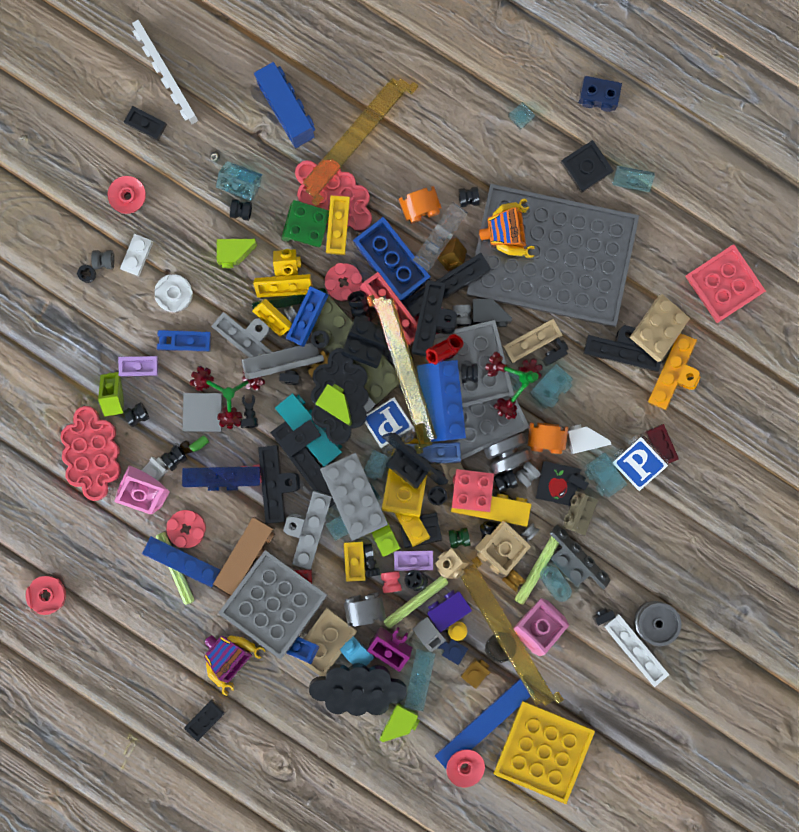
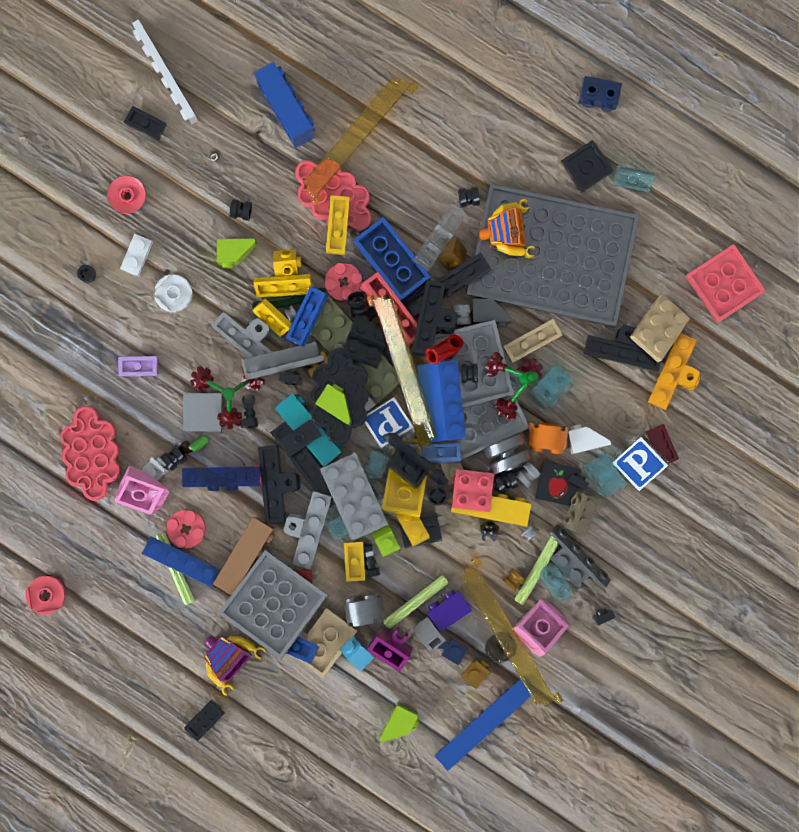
(103, 259): dark grey wheel -> none
(111, 394): lime slope -> none
(136, 414): black wheel -> none
(184, 341): blue plate -> none
(238, 180): clear light blue brick -> none
(305, 224): green bracket -> none
(321, 344): black bush -> none
(357, 689): black plate -> none
(391, 581): coral wheel -> none
(412, 578): black wheel -> none
(413, 560): lavender plate -> none
(419, 680): clear light blue plate -> none
(420, 204): orange brick -> none
(452, 564): tan brick -> none
(457, 631): yellow plate -> none
(463, 537): dark green wheel -> none
(471, 773): coral dish -> none
(502, 549): tan plate -> none
(521, 116): clear light blue plate -> none
(544, 752): yellow plate -> none
(553, 355): black bracket -> none
(636, 650): white plate -> none
(667, 628): flat silver wheel -> none

